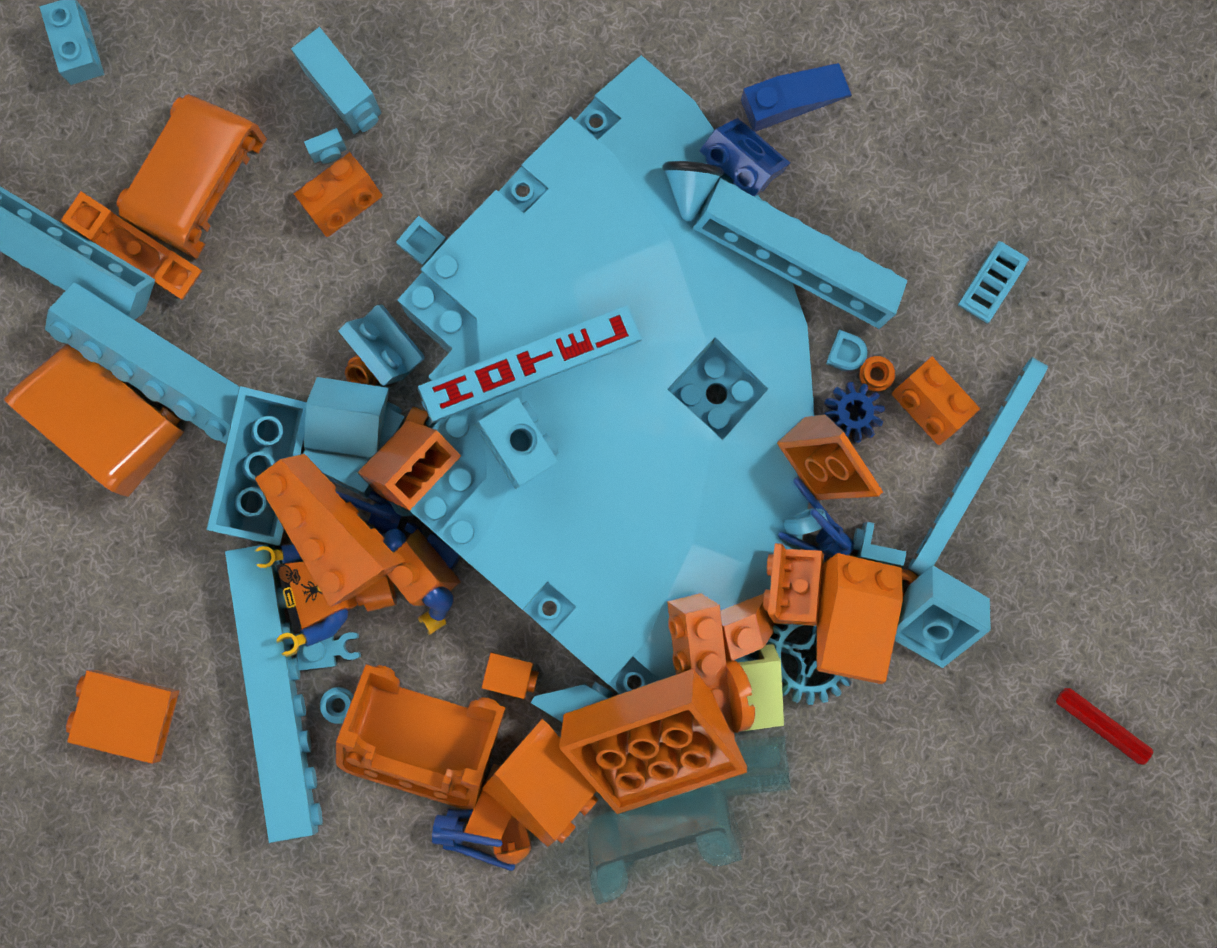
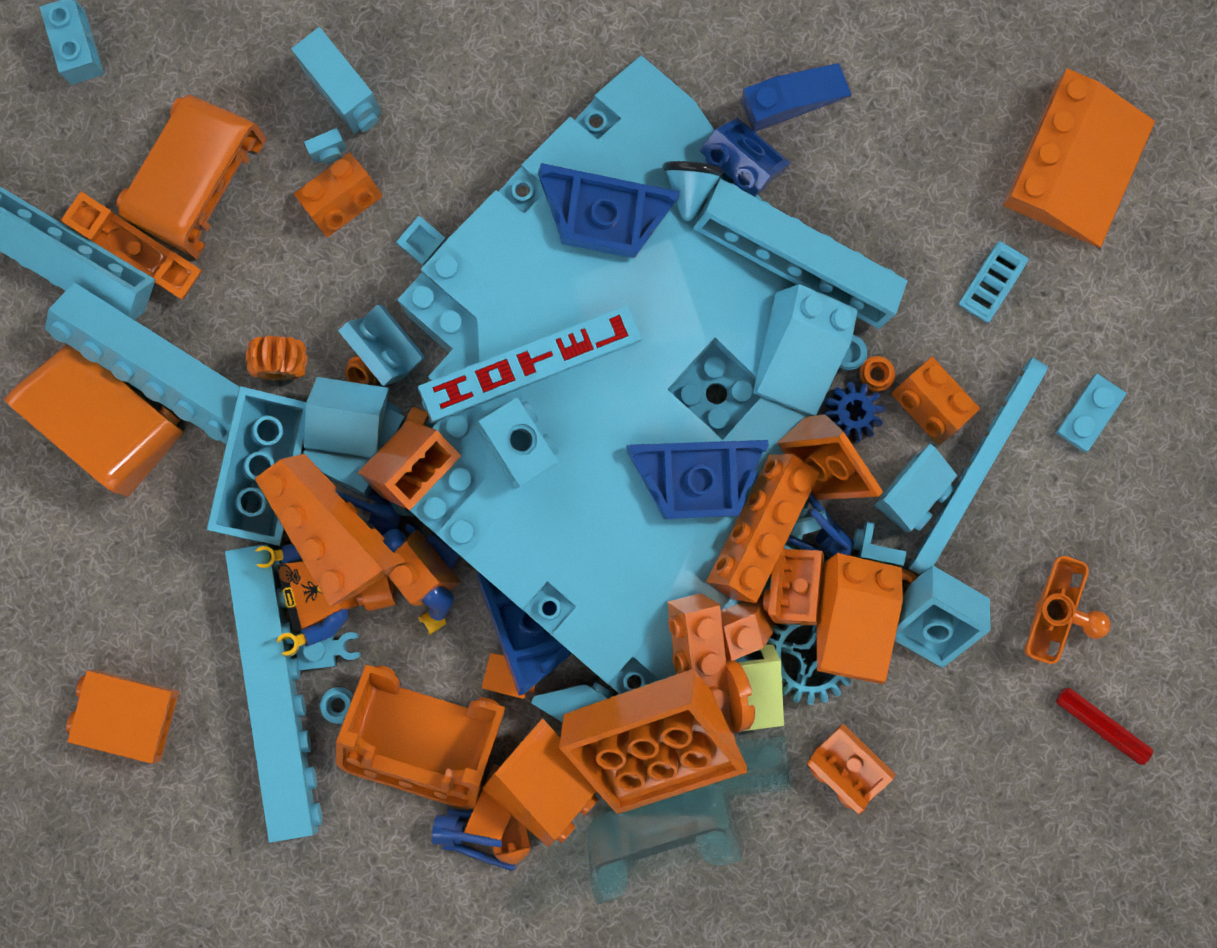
(276, 358): none -> orange gear
(525, 644): none -> blue wing
(603, 210): none -> blue wing
(698, 476): none -> blue wing
(762, 527): none -> orange brick
(803, 348): none -> medium azure slope
(849, 769): none -> orange bracket
(916, 489): none -> medium azure slope
(1058, 588): none -> orange piece
(1080, 159): none -> orange slope
(1091, 413): none -> medium azure plate

